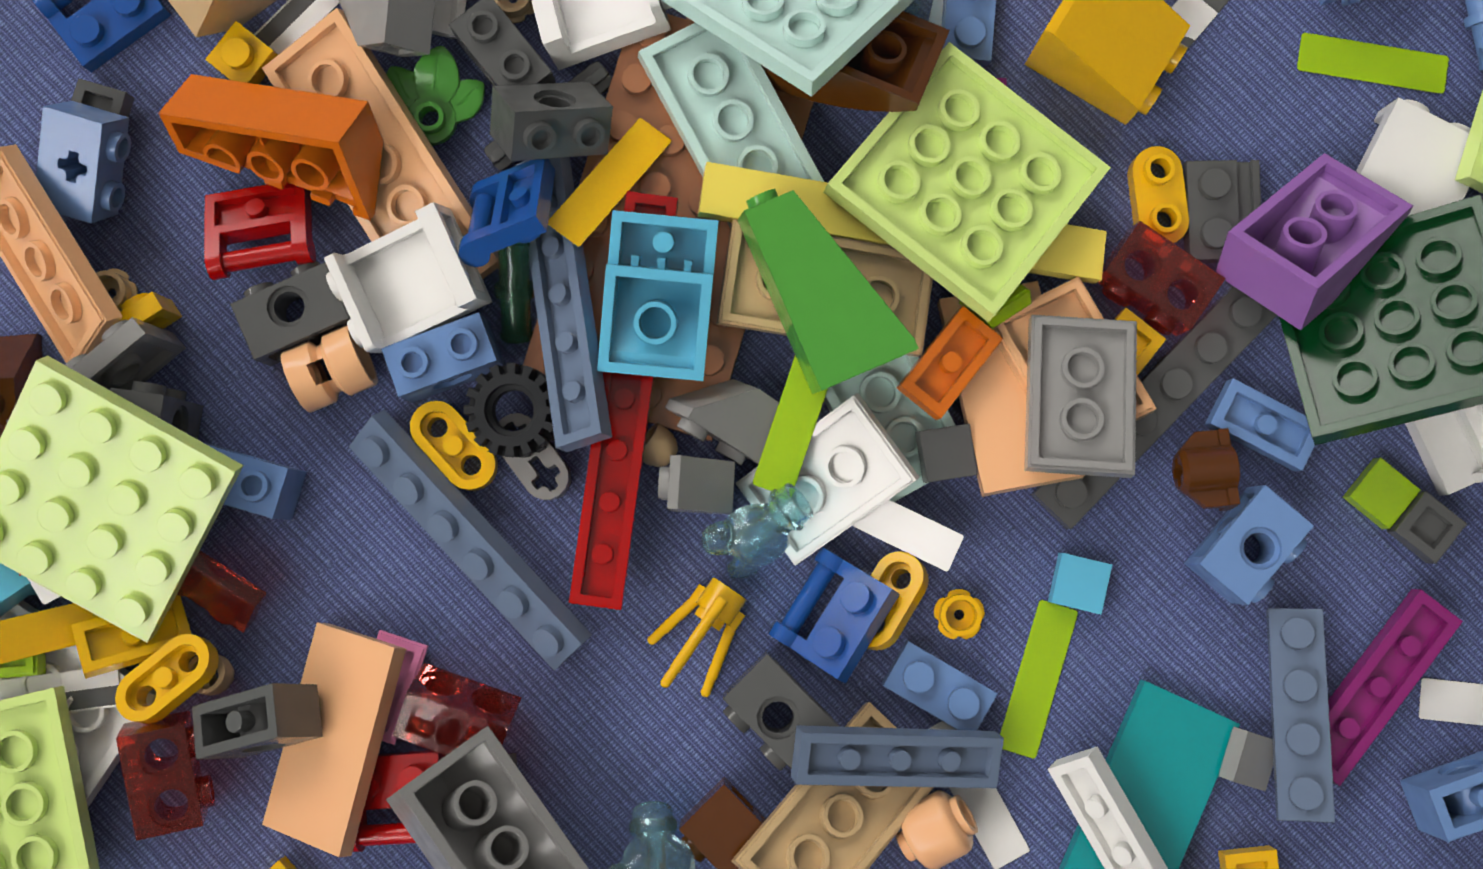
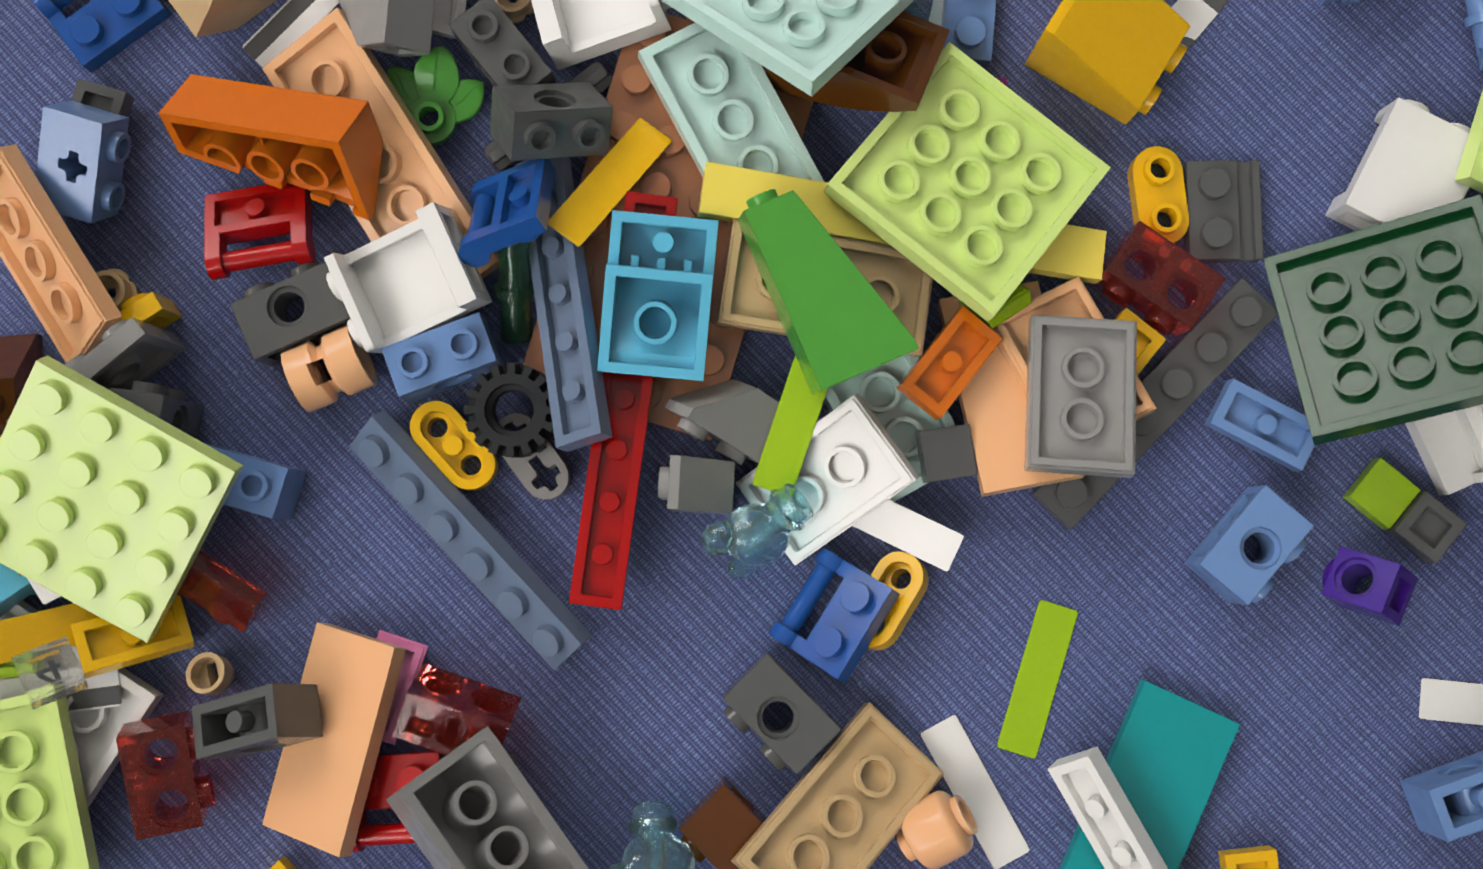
(49, 672): none -> clear tile
(169, 676): yellow plate -> none
(241, 55): yellow plate -> none
(659, 446): tan hinge -> none
(716, 607): yellow plant -> none
(896, 757): sand blue plate -> none
(938, 688): medium blue plate -> none
(972, 610): yellow plate -> none
(1080, 583): medium azure tile -> none
(1208, 470): reddish brown piece -> none
(1248, 759): light grey tile -> none
(1300, 715): sand blue plate -> none
(1310, 240): medium lavender slope -> none
(1372, 63): lime sticker -> none
(1385, 677): magenta plate -> none
(1386, 596): none -> dark purple brick

